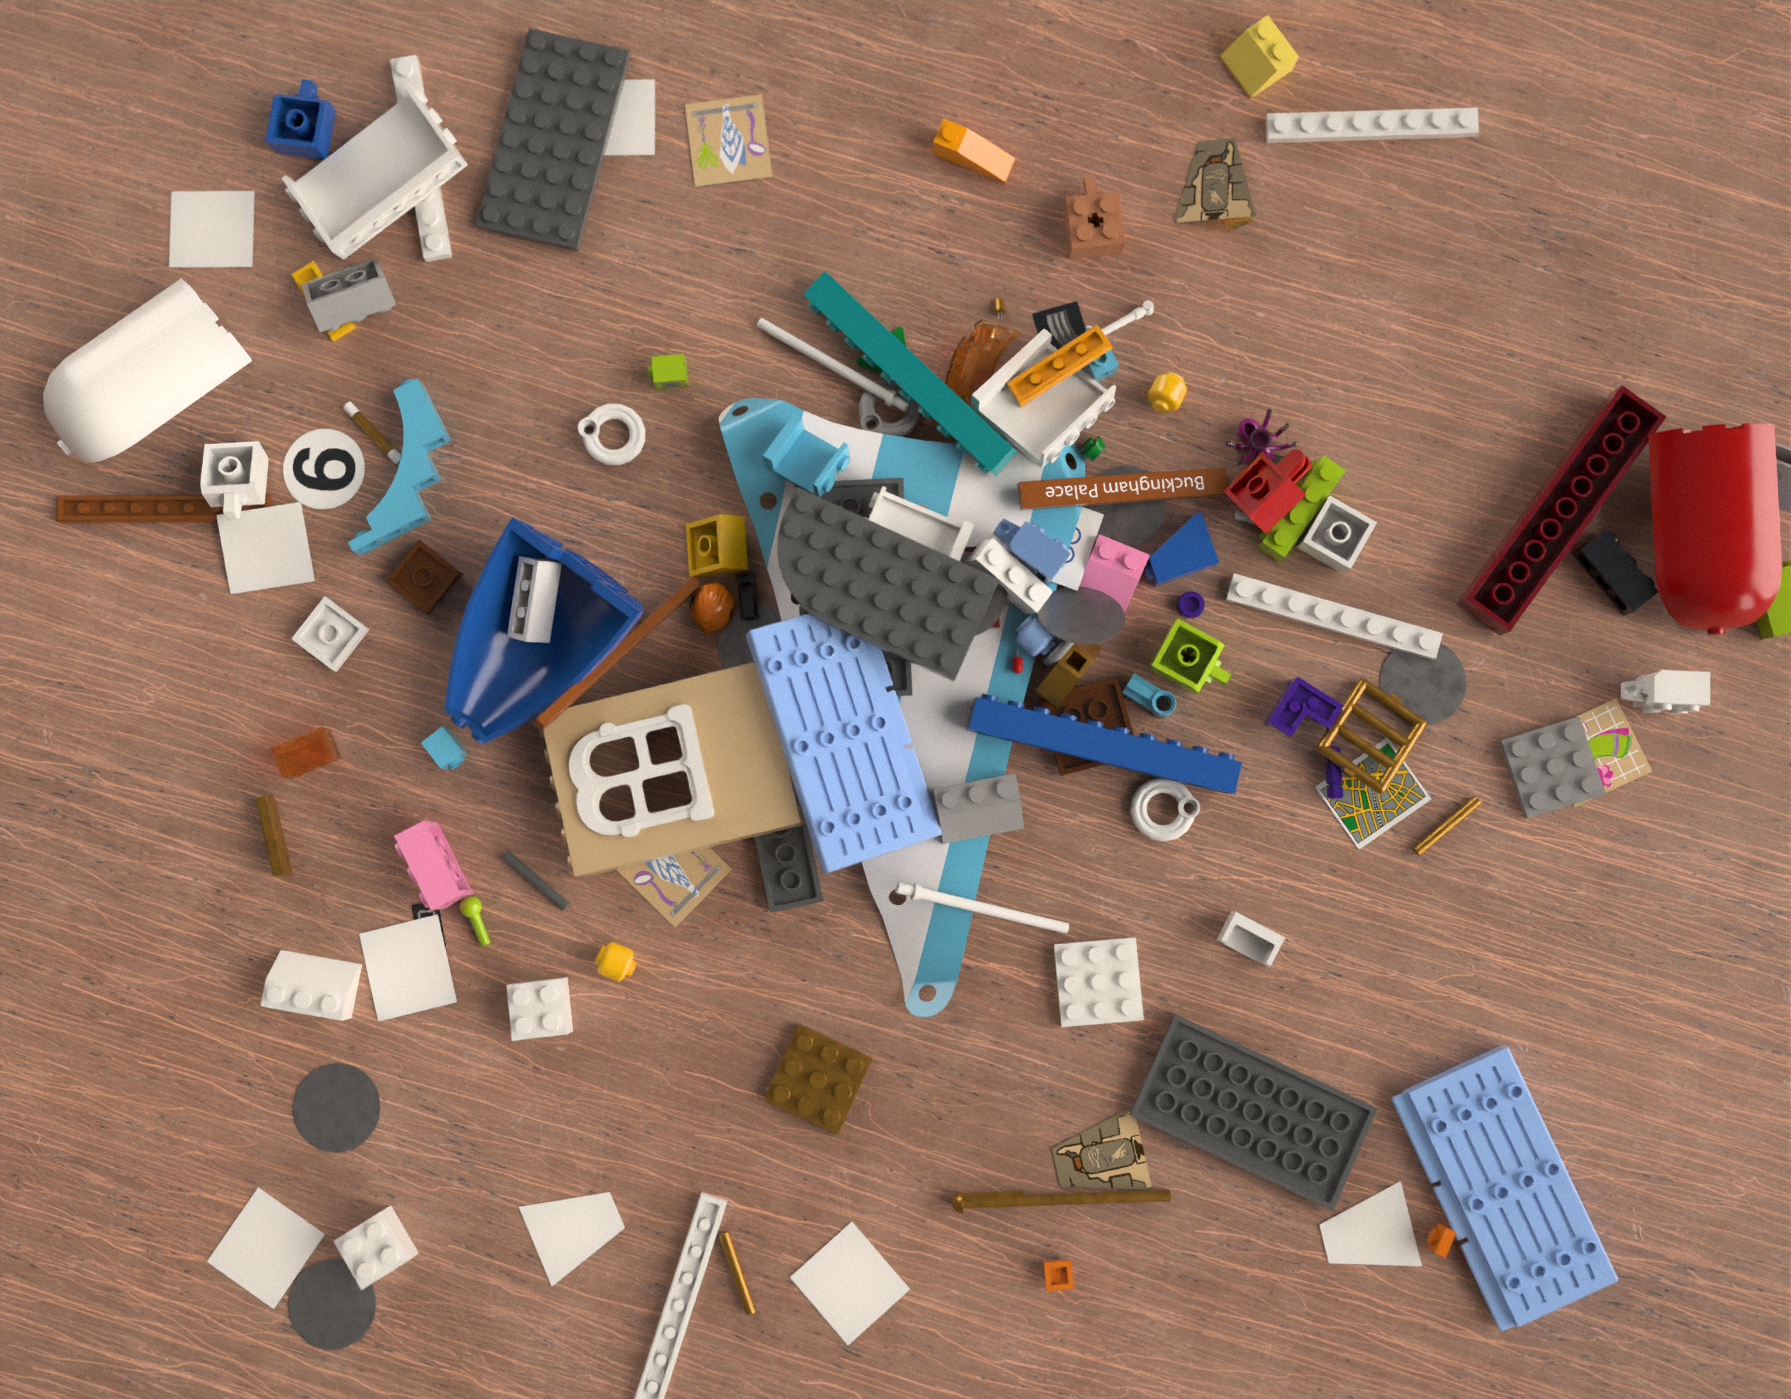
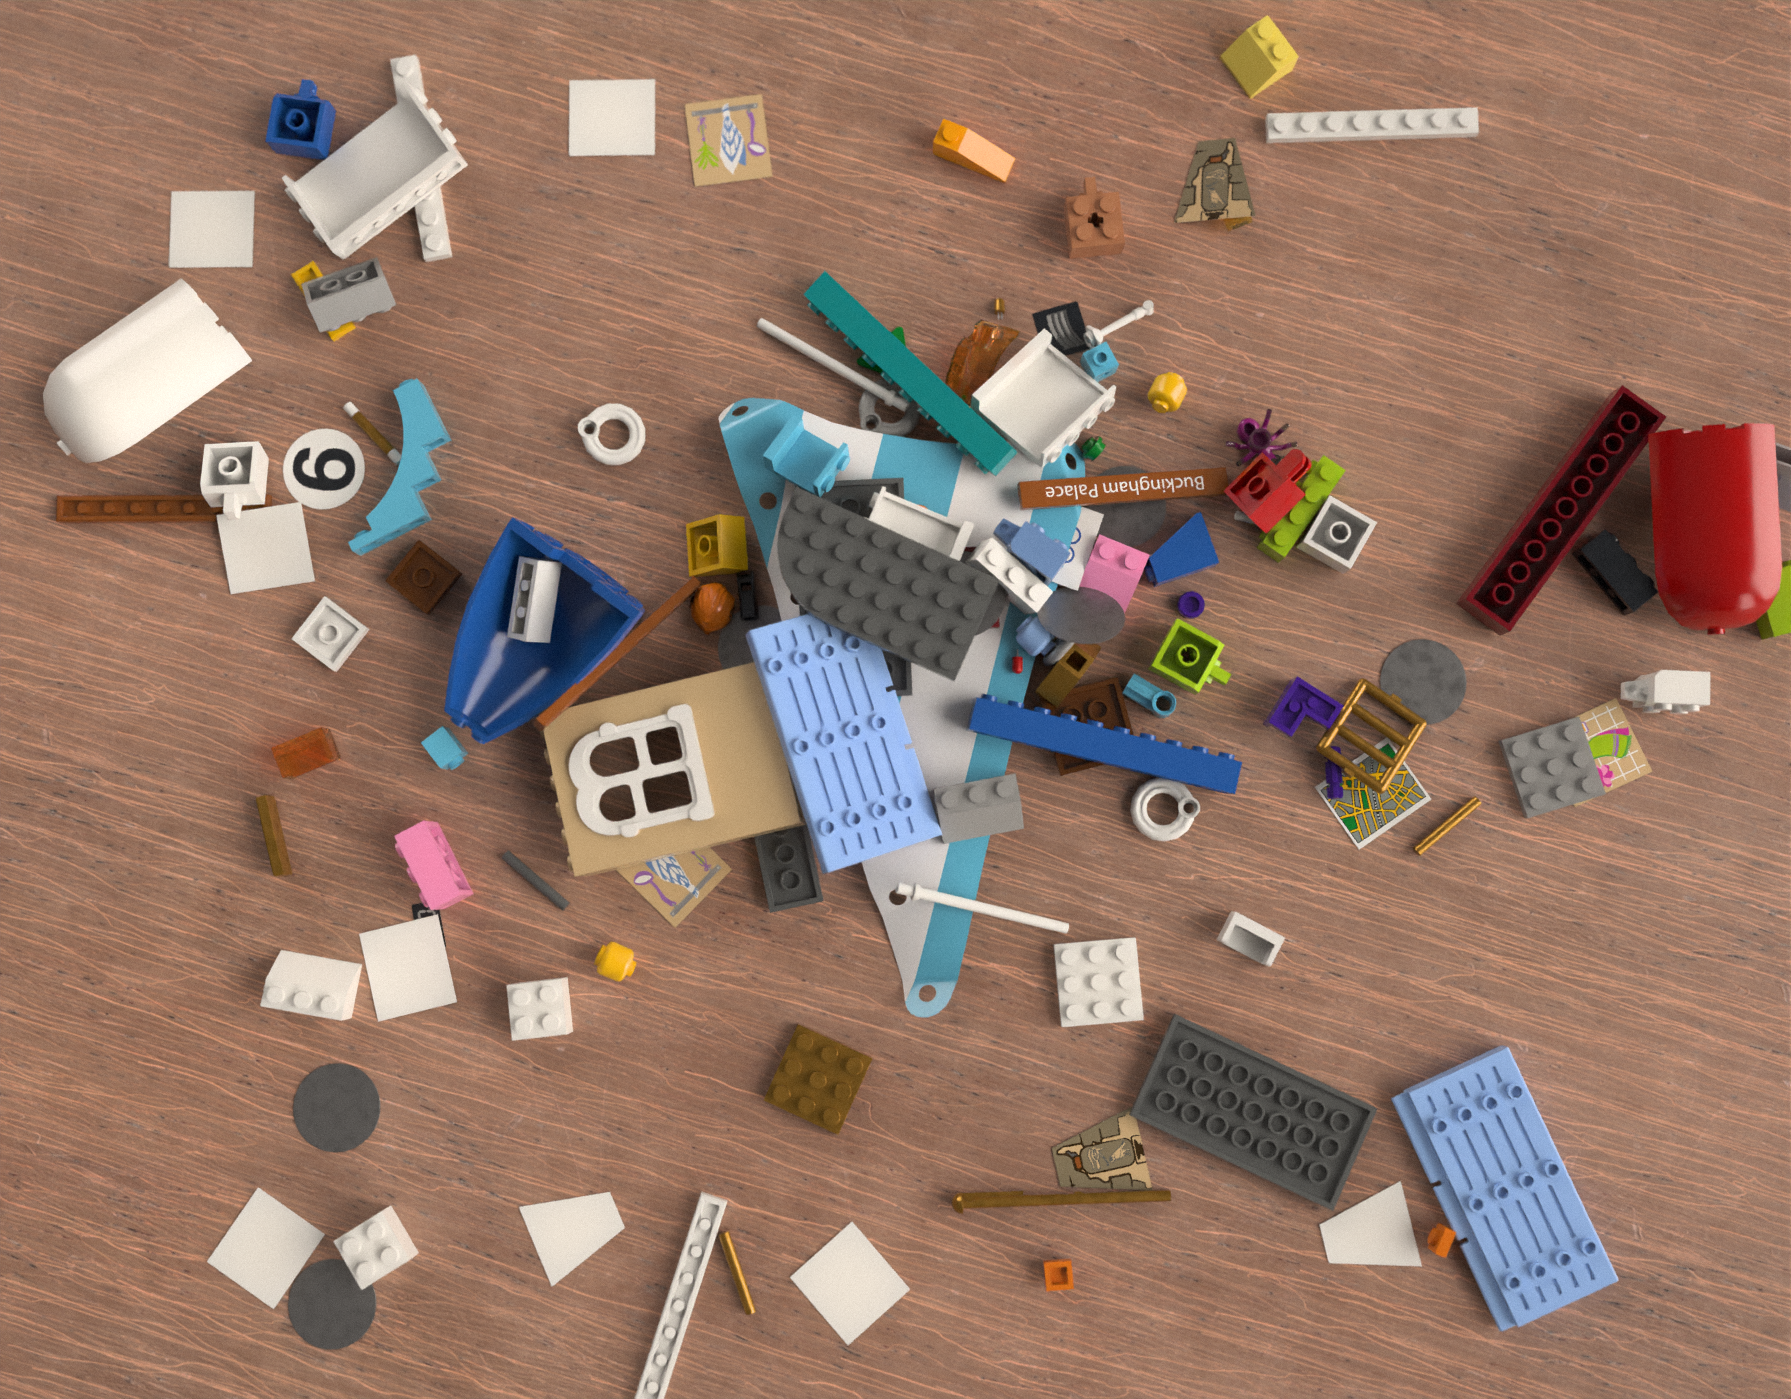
(471, 907): lime bar -> none
(553, 139): dark grey plate -> none
(668, 371): lime brick -> none
(1059, 365): light orange tile -> none
(1334, 616): white plate -> none

